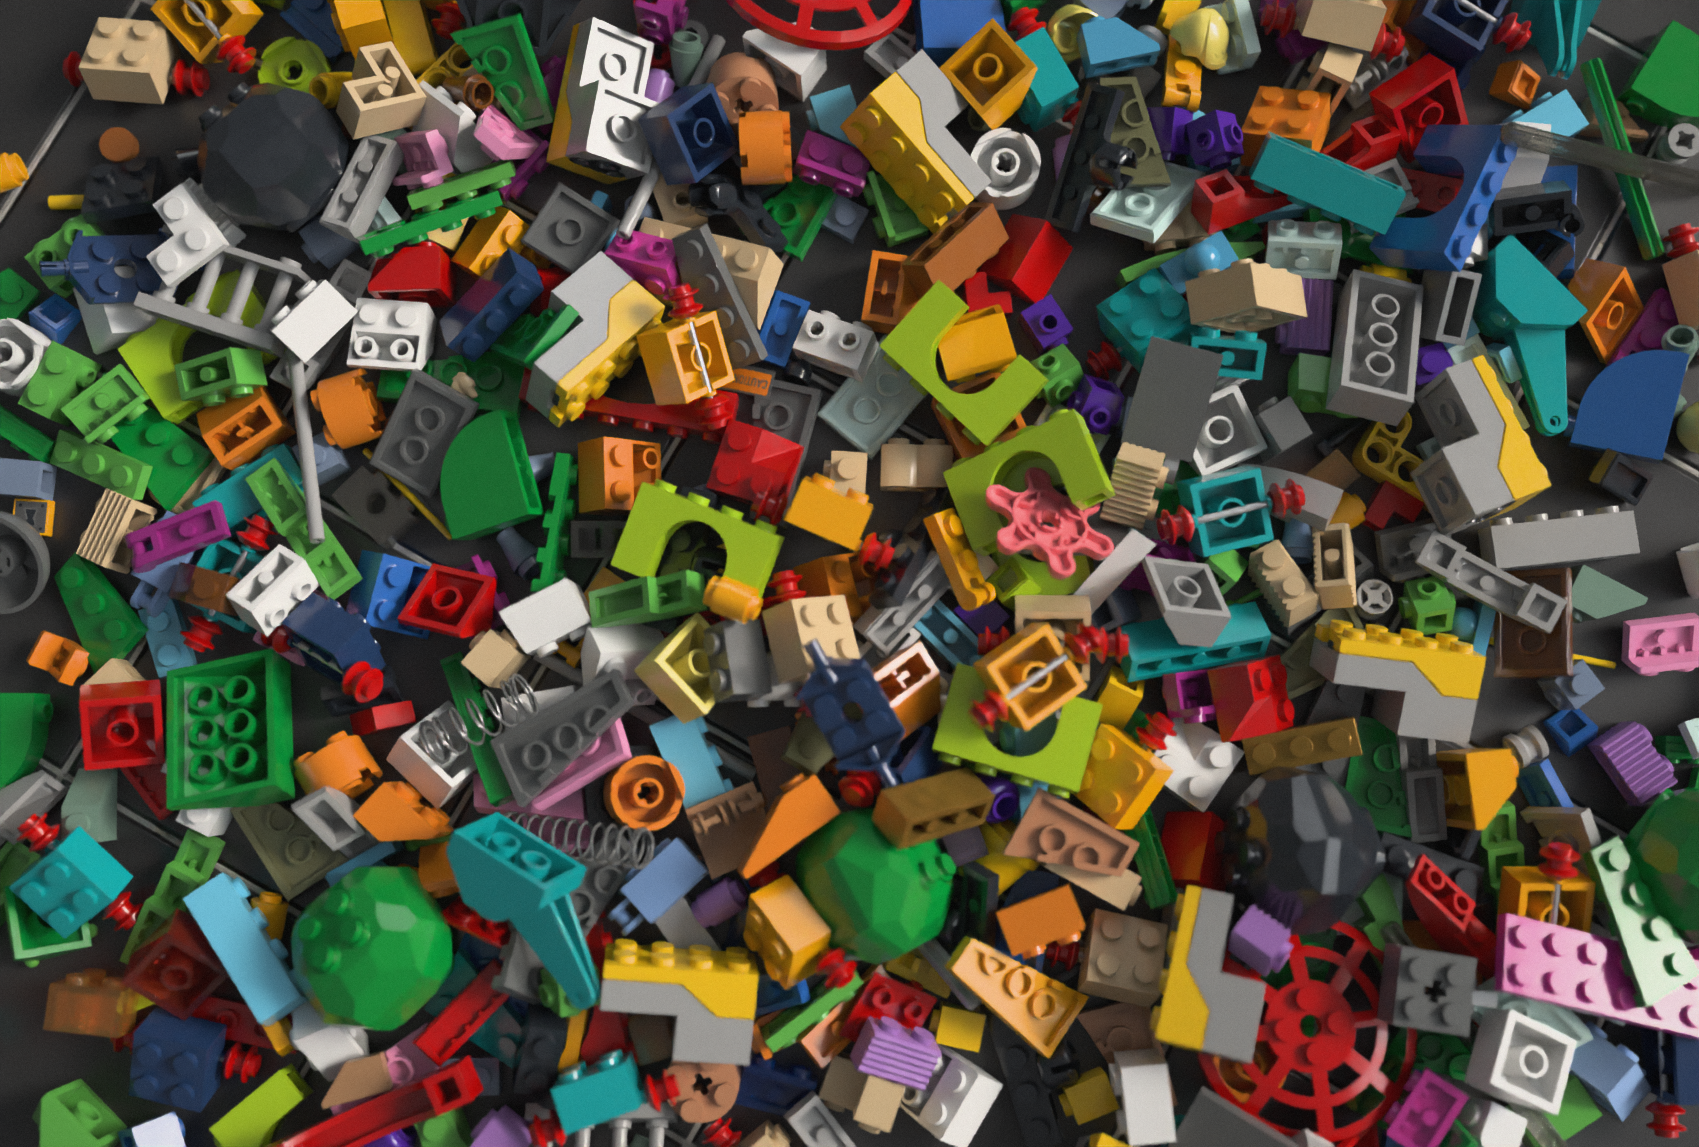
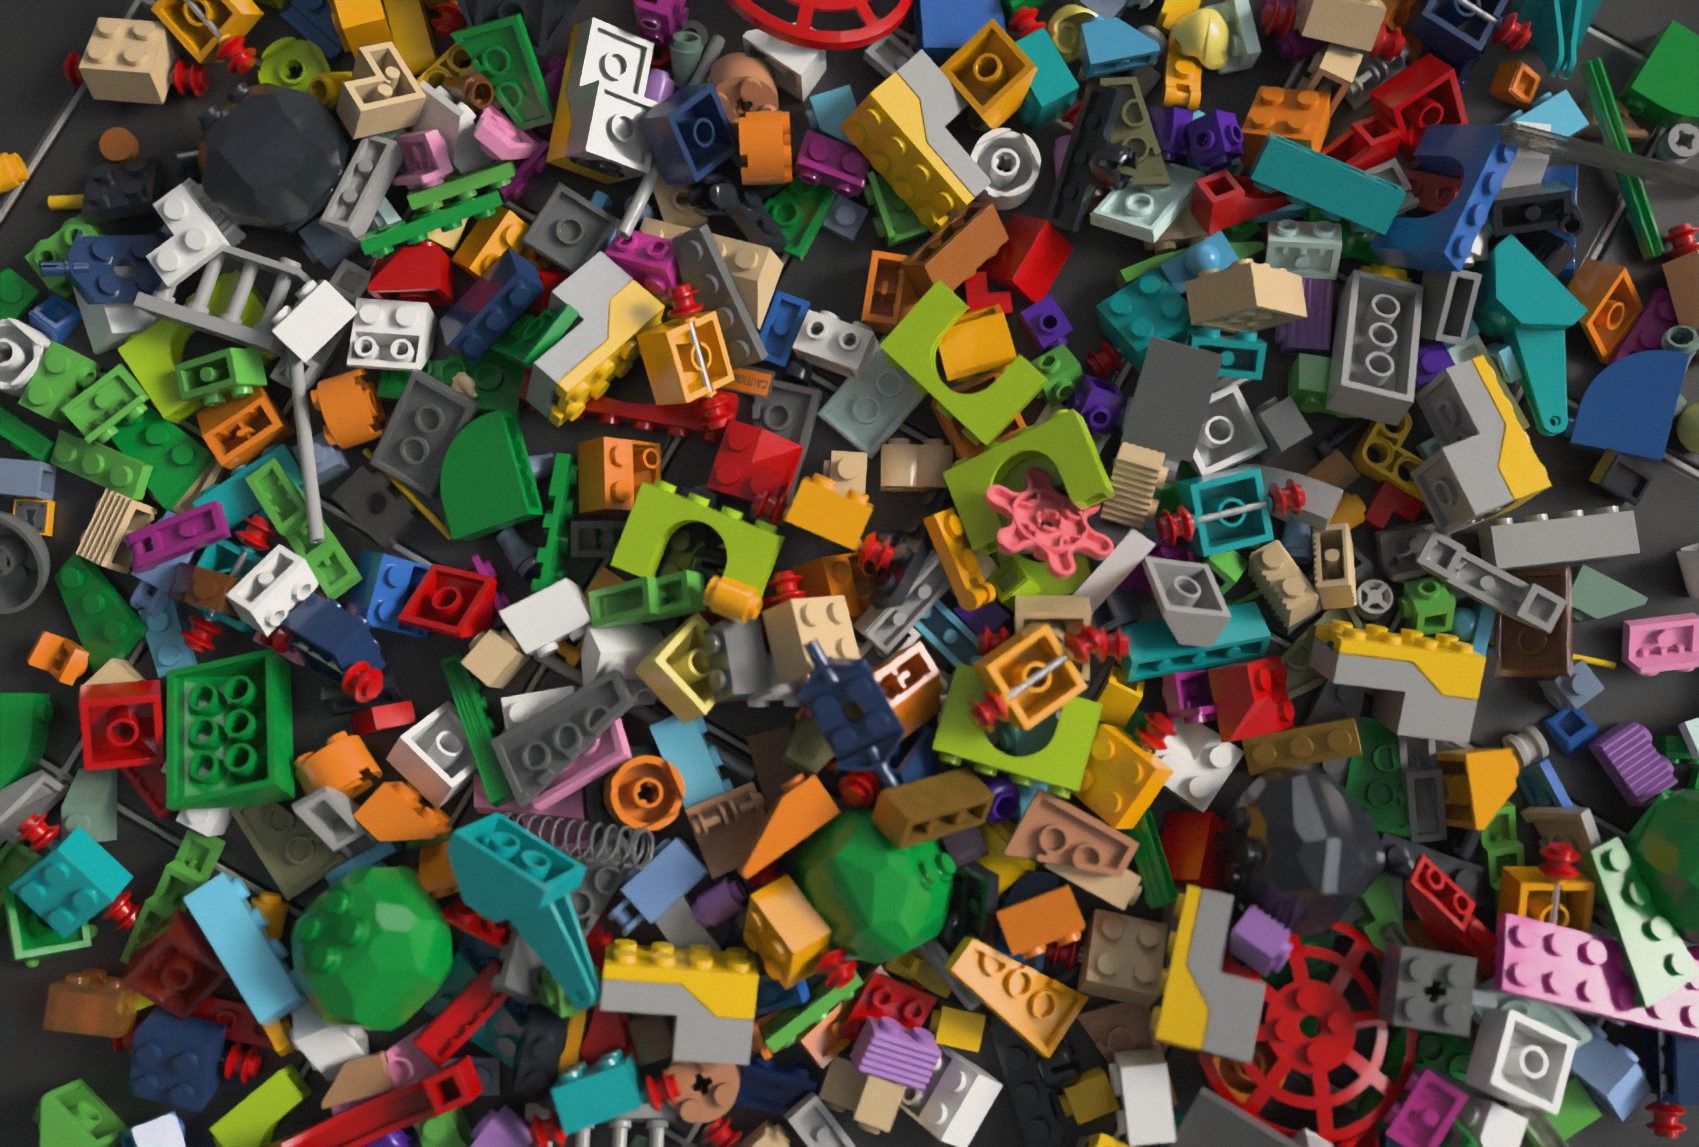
(518, 706): dark grey piece -> none

